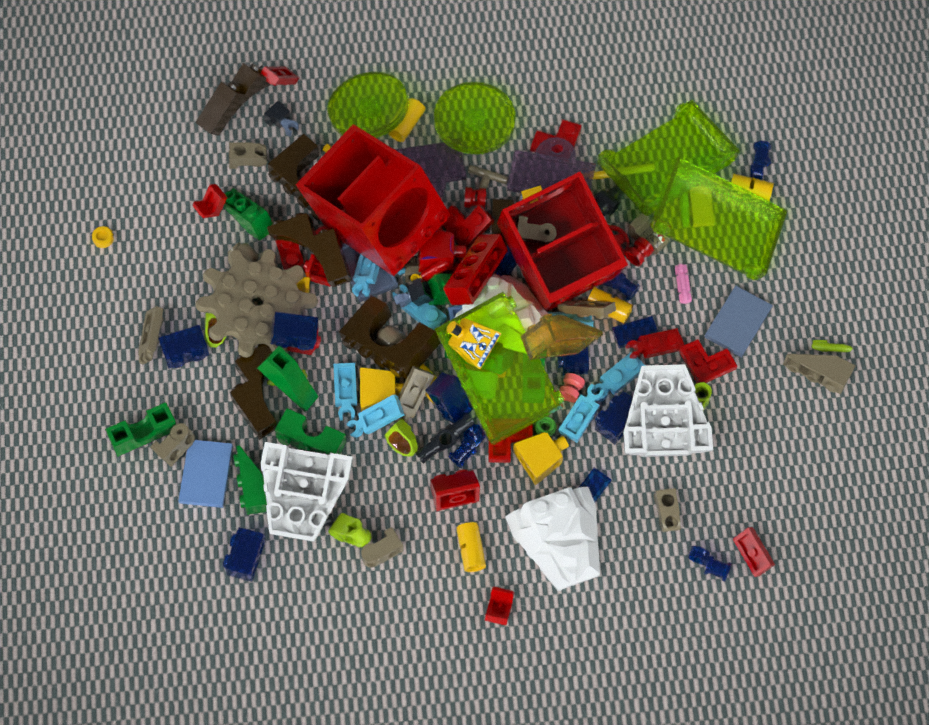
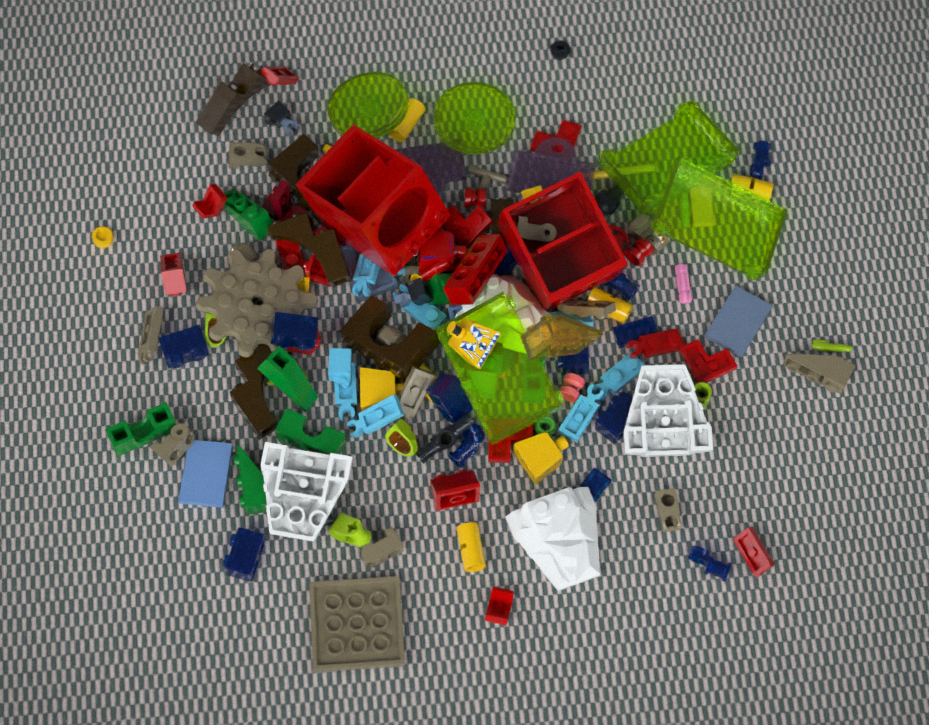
(173, 274): none -> arch
(279, 203): none -> dark red bracket
(339, 365): none -> medium azure brick
(356, 624): none -> dark tan plate
(560, 54): none -> black plate

